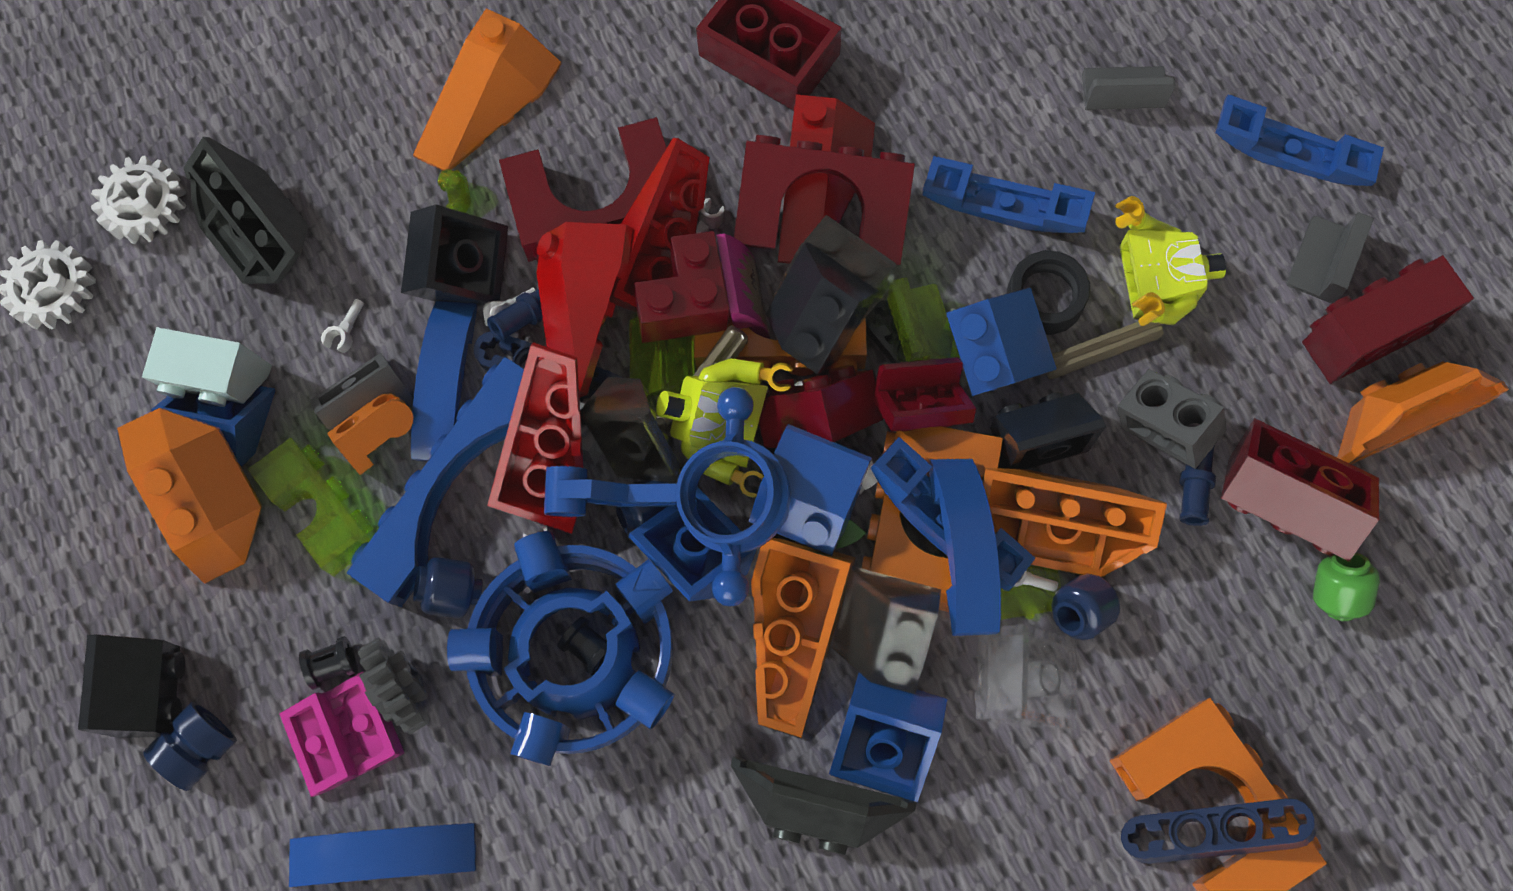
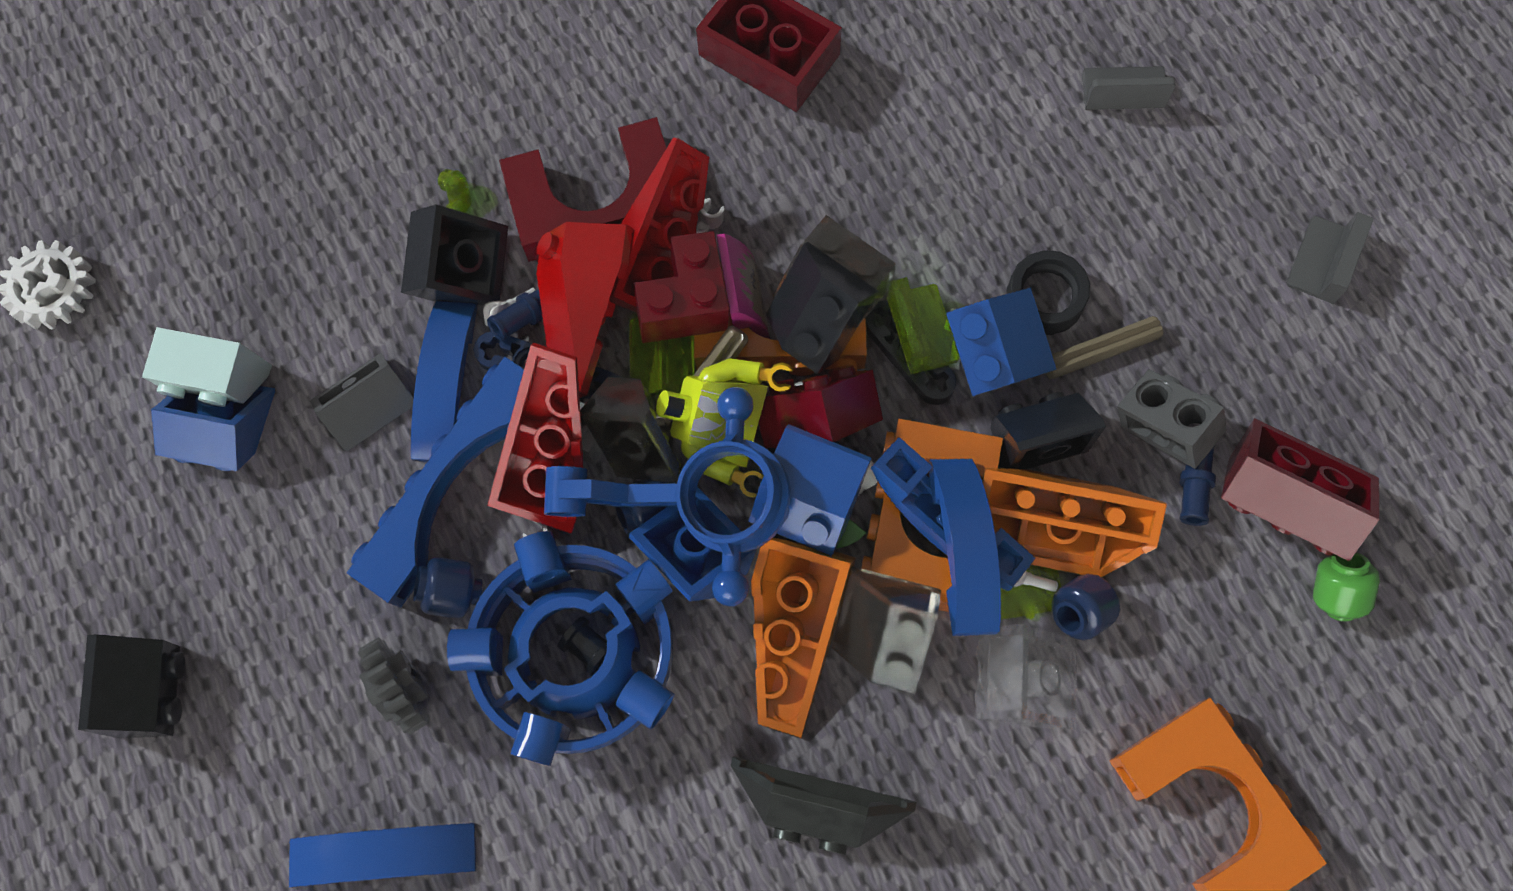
(138, 199): white gear -> none
(184, 753): dark blue wheel -> none
(192, 490): orange wedge -> none
(244, 214): pearl dark grey wedge -> none
(295, 475): clear neon green arch -> none
(328, 663): black bush -> none
(339, 736): dark pink slope -> none
(344, 329): white hand -> none
(371, 427): orange leg -> none
(490, 82): orange wedge -> none
(772, 168): dark red arch -> none
(820, 194): red wedge -> none
(889, 738): blue slope -> none
(922, 394): dark red bracket -> none
(1007, 202): blue slope -> none
(1162, 266): neon yellow torso -> none
(1217, 838): dark blue beam -> none
(1290, 148): blue slope -> none
(1385, 317): dark red brick -> none
(1414, 405): orange wedge -> none

